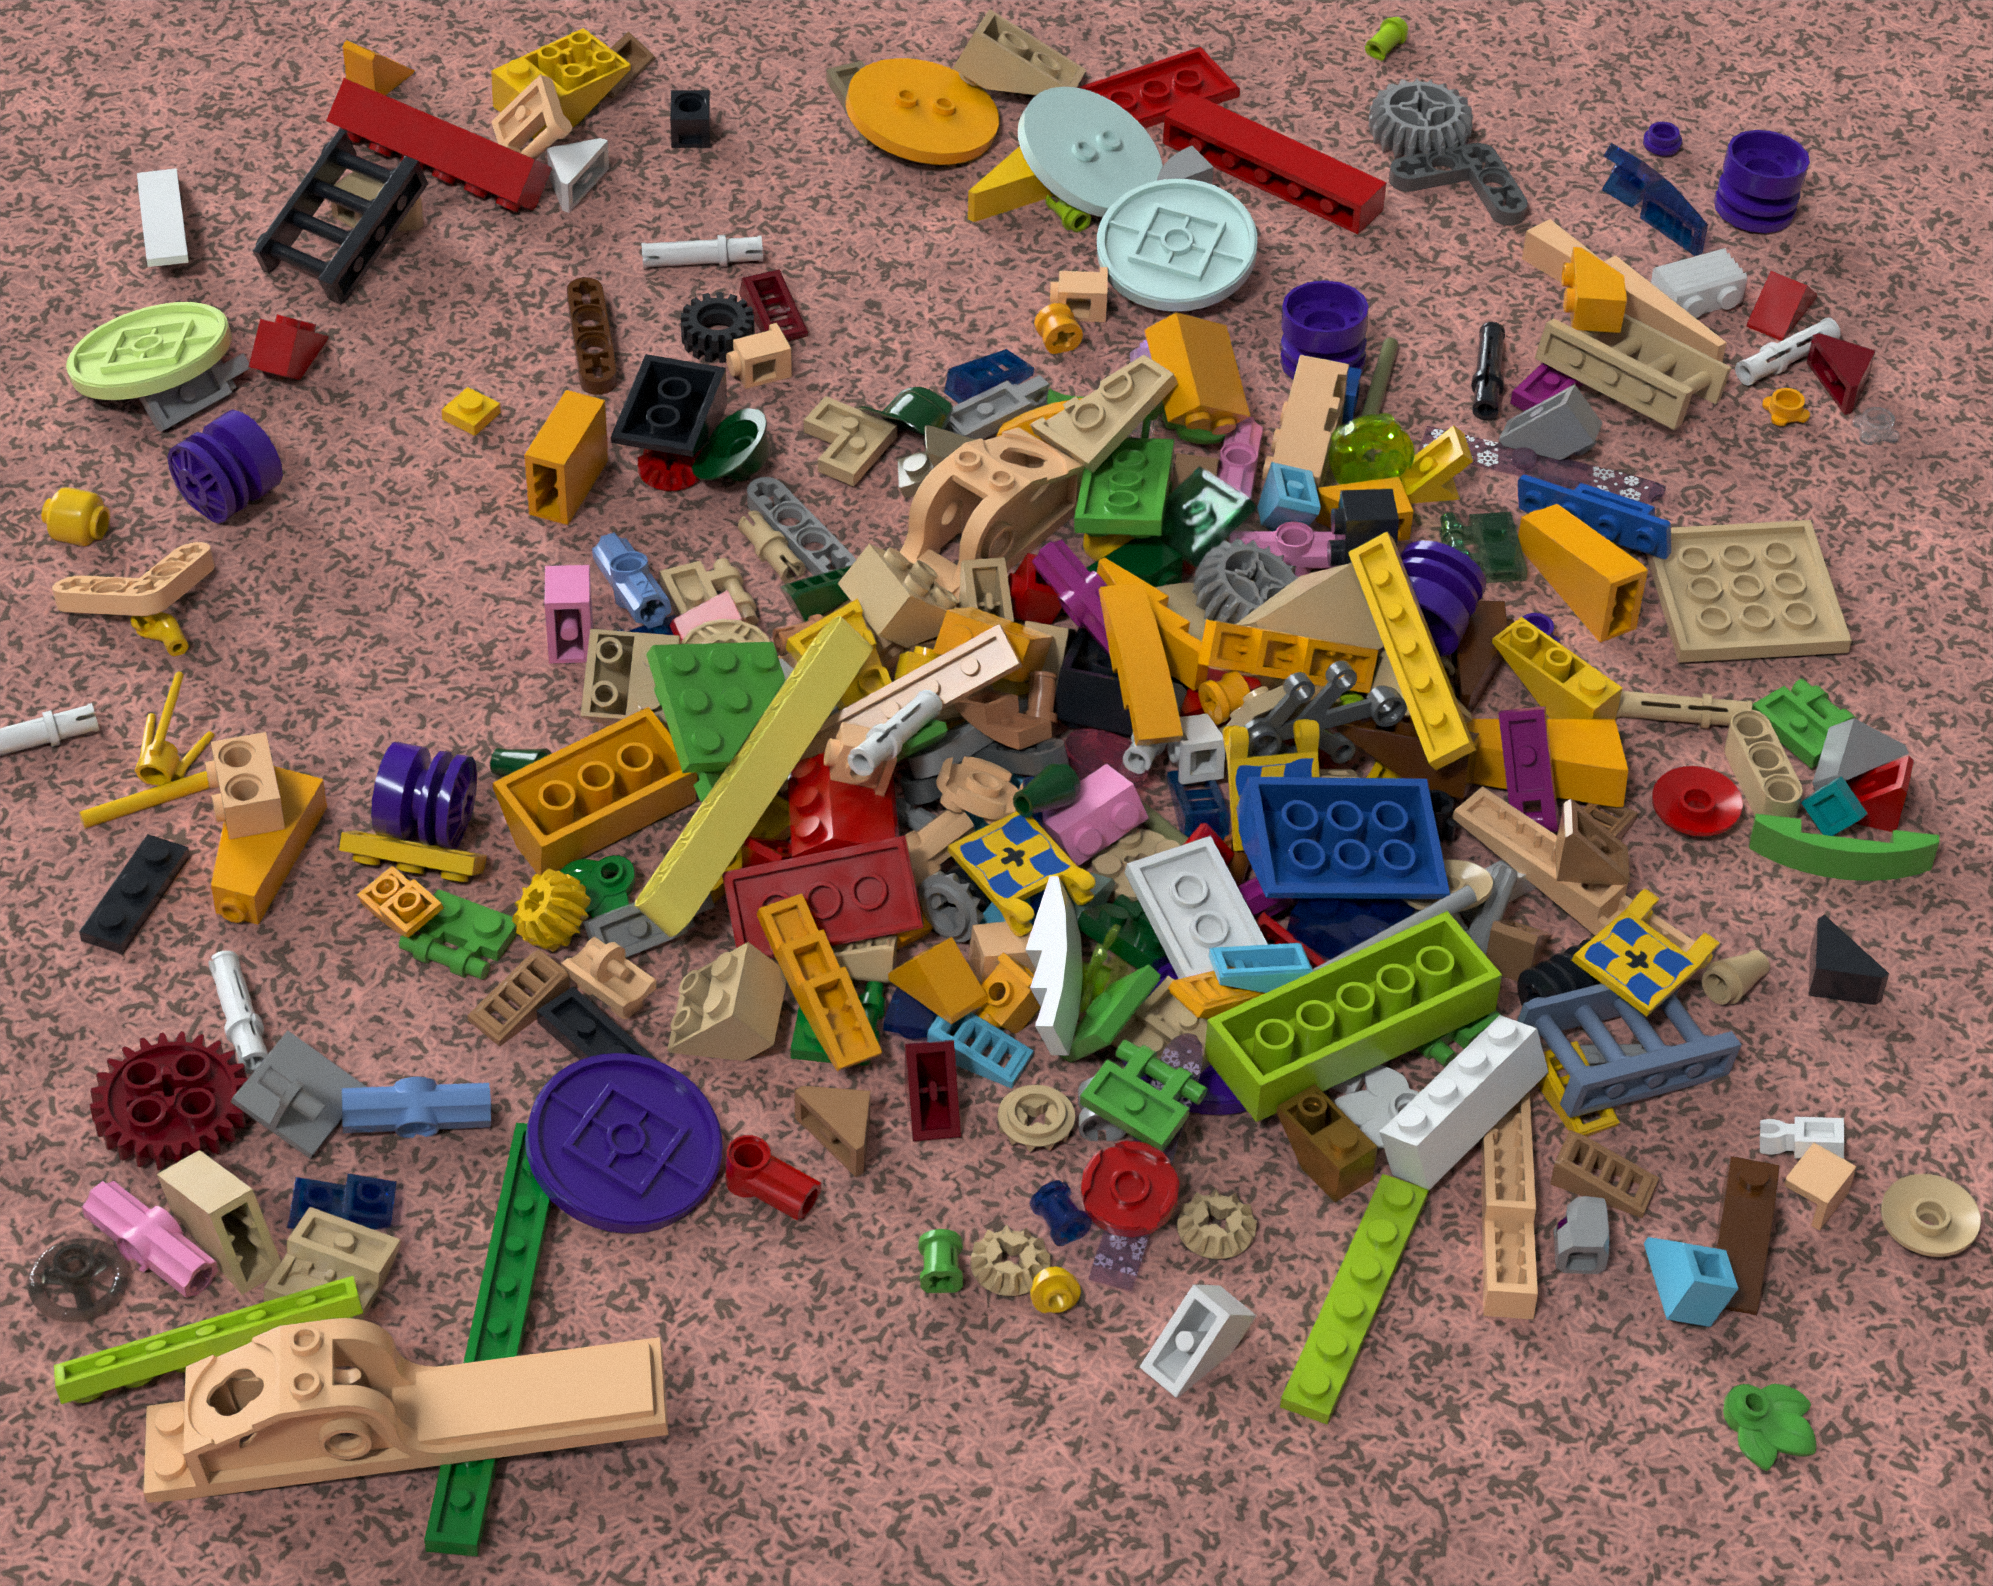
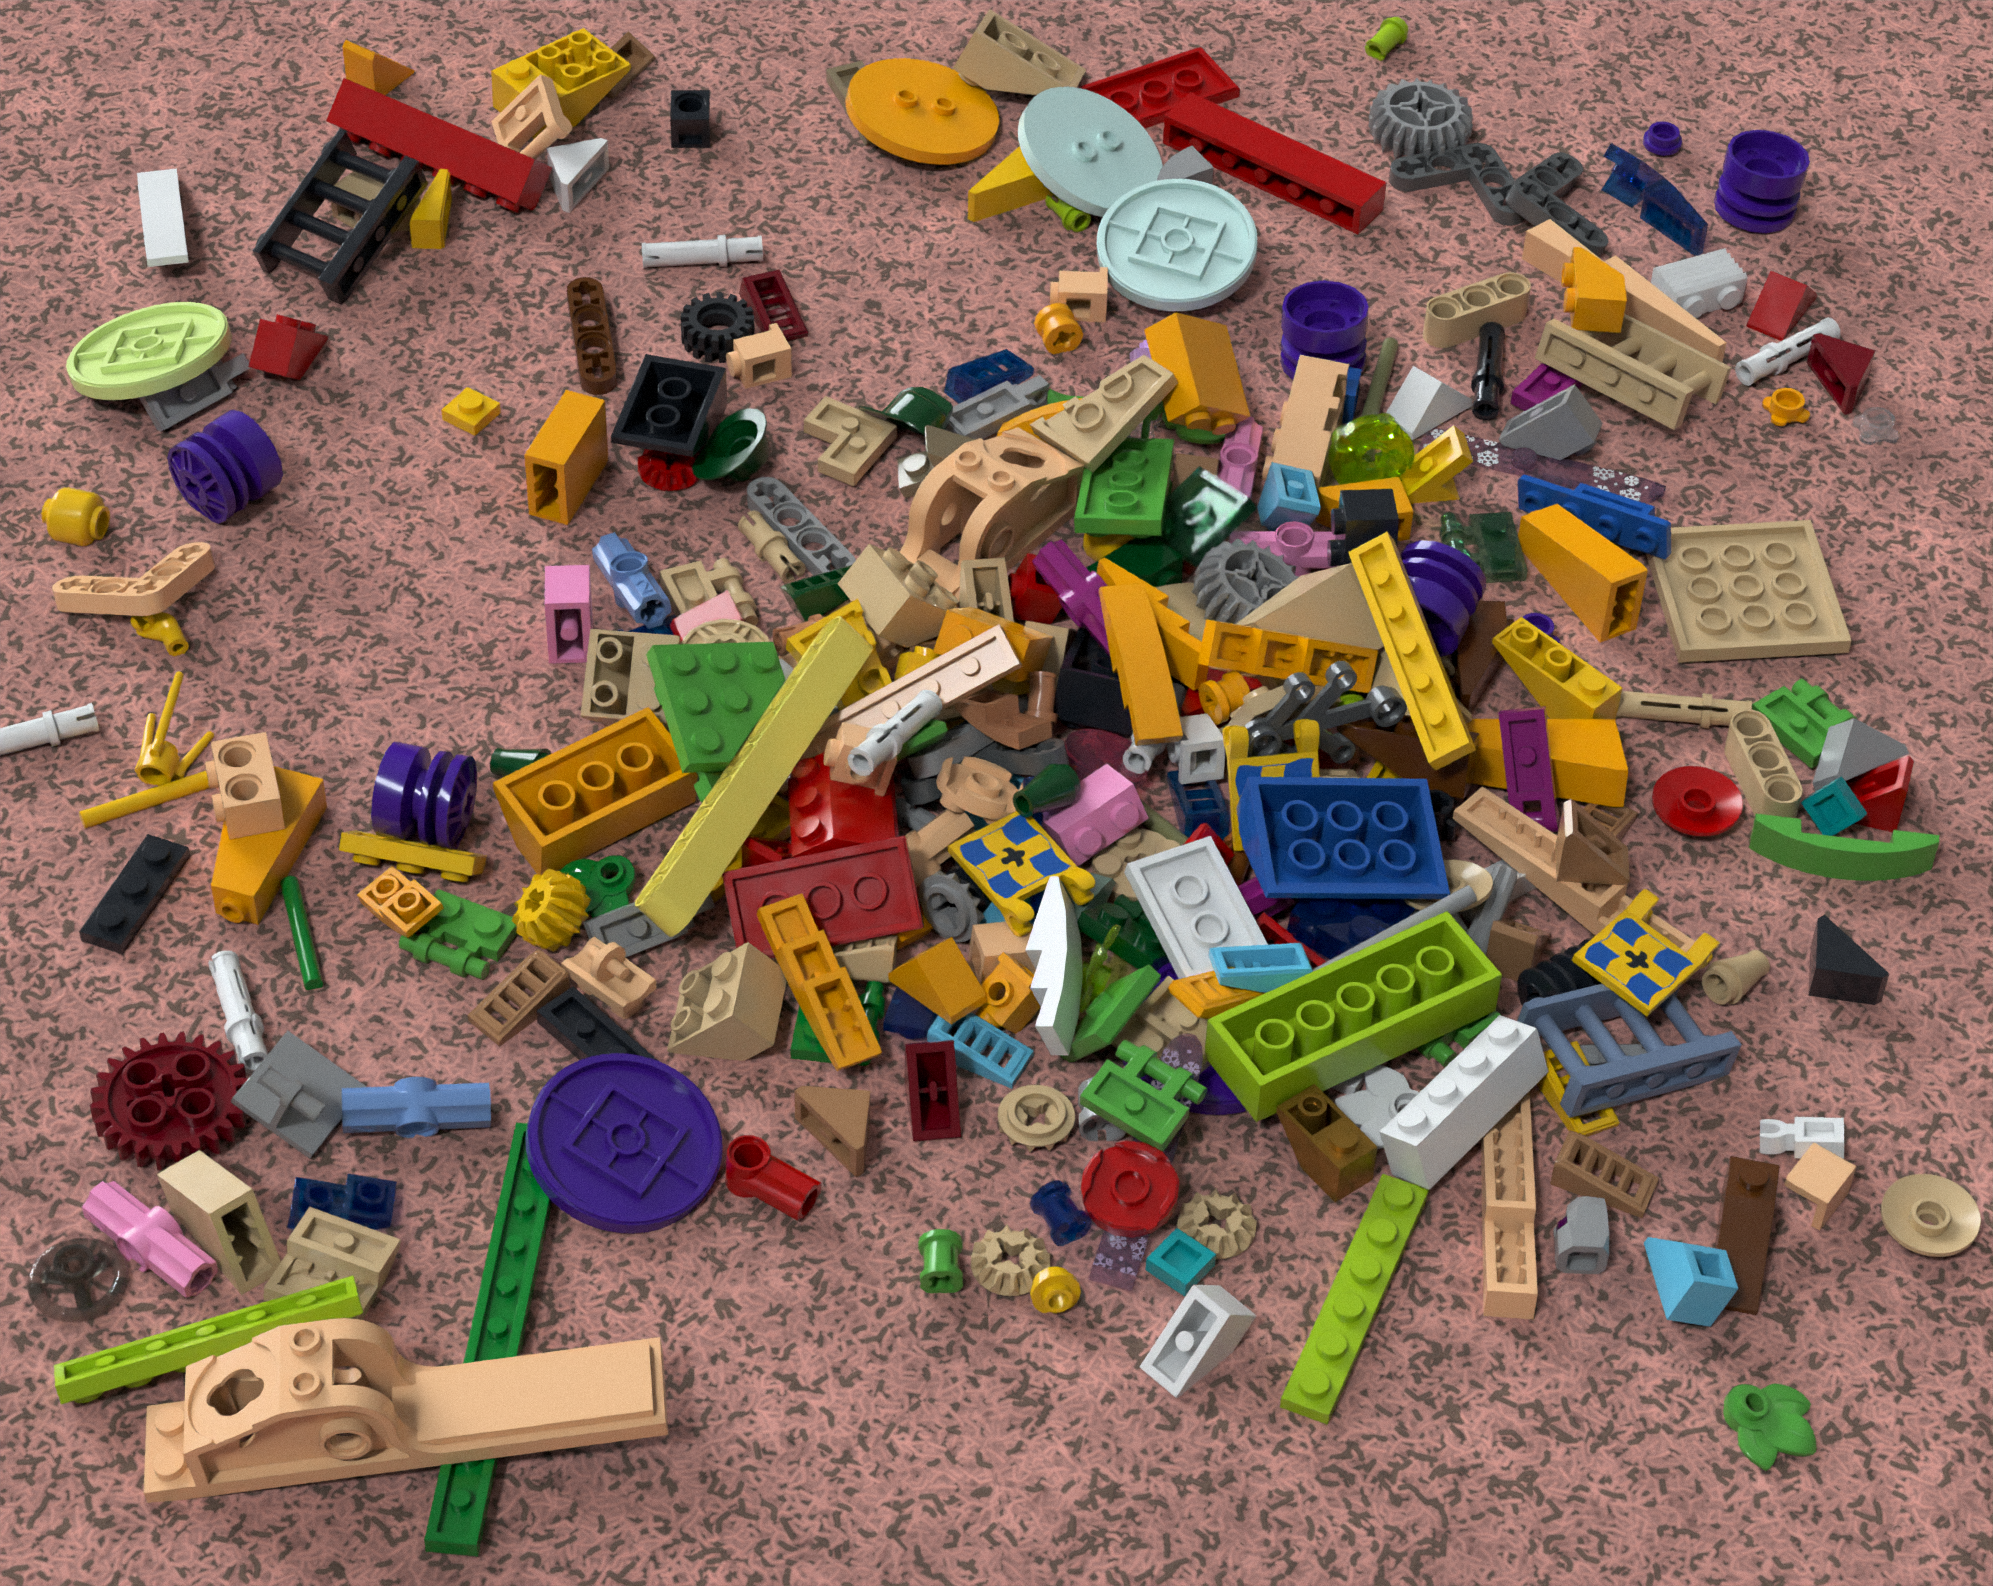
(301, 933): none -> green bar
(432, 214): none -> yellow slope
(1180, 1261): none -> teal plate
(1425, 403): none -> white slope
(1461, 313): none -> tan beam
(1538, 194): none -> dark grey beam

